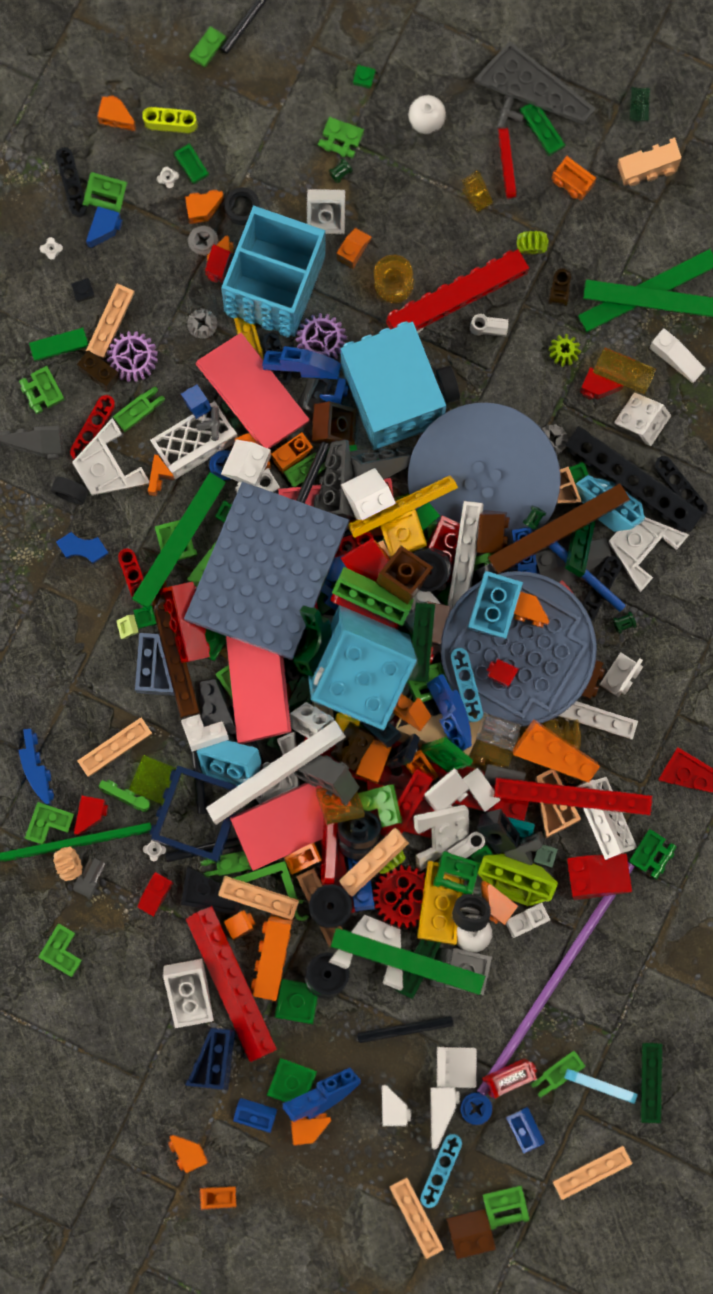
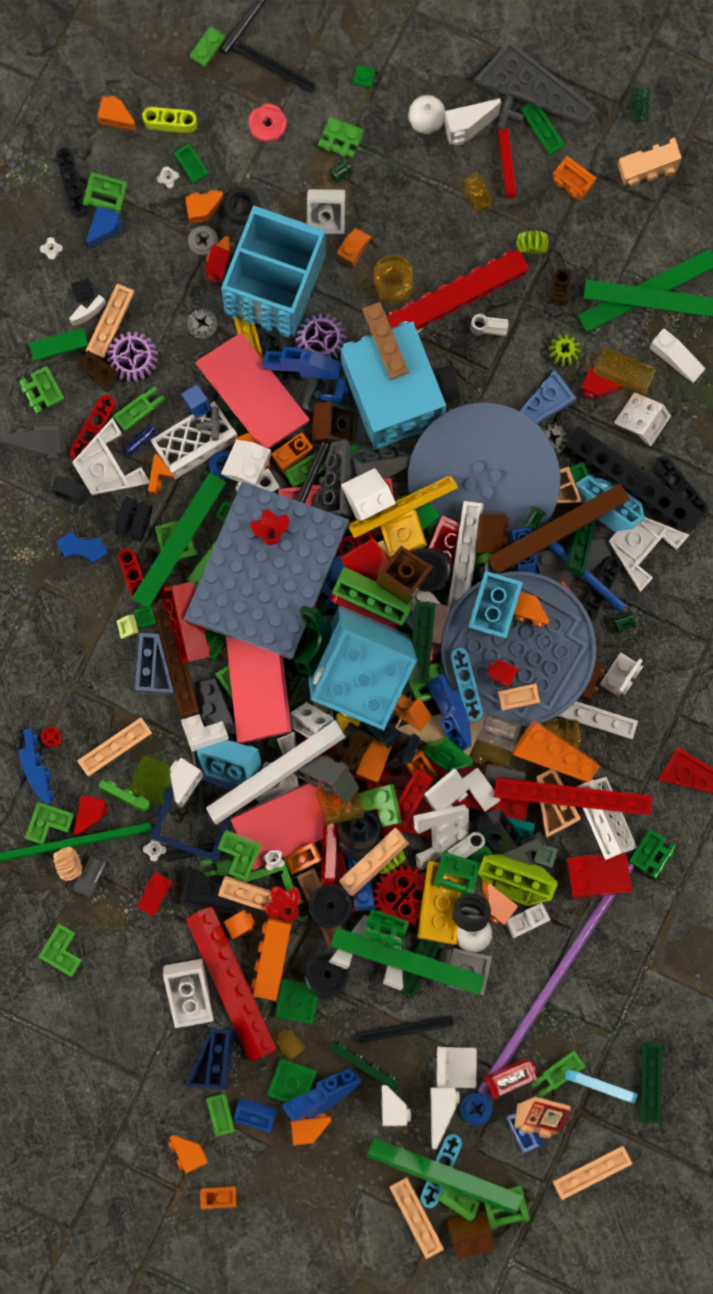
(51, 734): none -> red wheel
(82, 314): none -> white slope
(133, 518): none -> black wheel
(140, 440): none -> clear blue axle
(184, 780): none -> white slope
(220, 1114): none -> bright green tile
(243, 849): none -> bright green plate
(268, 857): none -> white plate
(270, 133): none -> coral plate
(270, 525): none -> red plate
(275, 66): none -> black axle
(281, 901): none -> red plate
(290, 1044): none -> clear yellow brick
(358, 1060): none -> dark green plate
(385, 341): none -> medium nougat plate
(387, 924): none -> green plate
(444, 1176): none -> green tile
(459, 1202): none -> bright green plate
(467, 121): none -> white slope
(518, 697): none -> light nougat tile
(541, 1116): none -> light nougat slope
(549, 399): none -> medium blue wing

